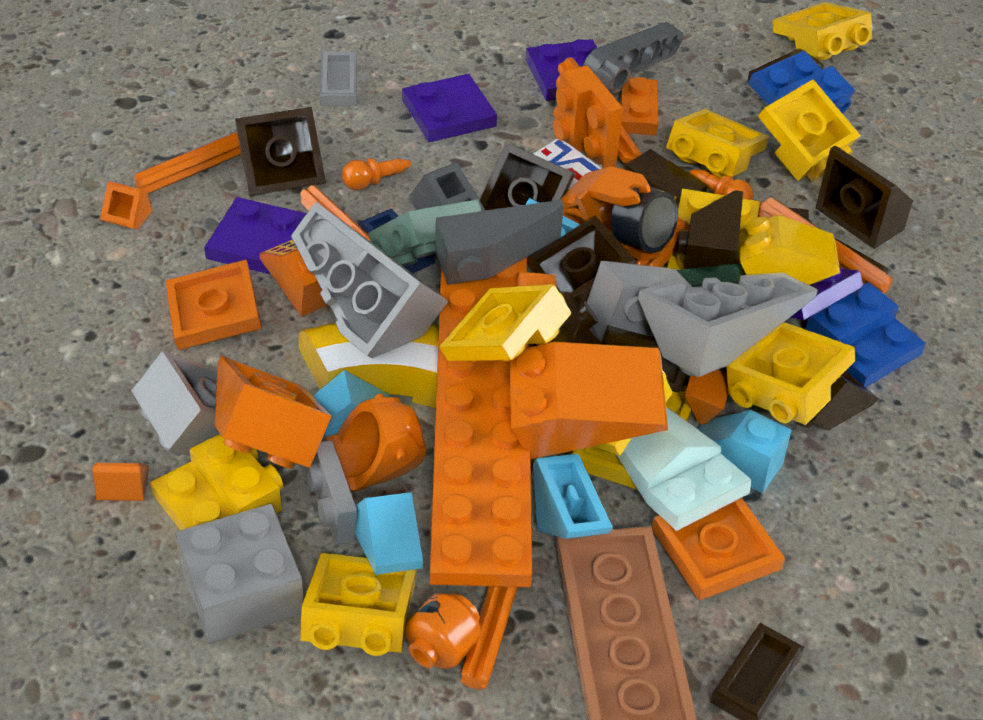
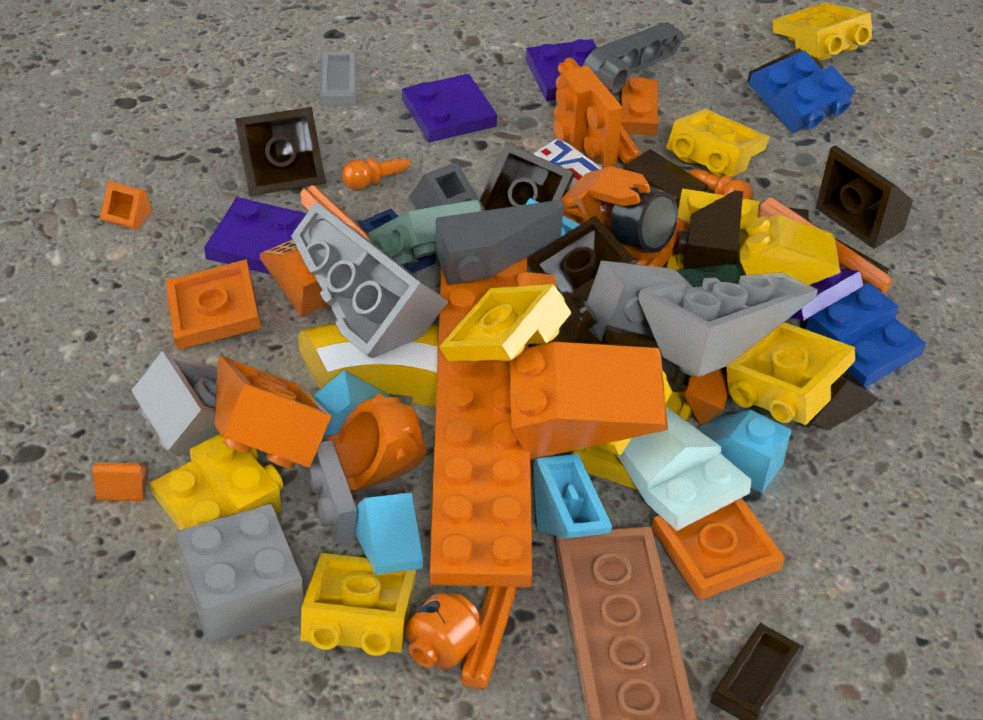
(188, 164): orange axle -> none
(807, 128): yellow plate -> none

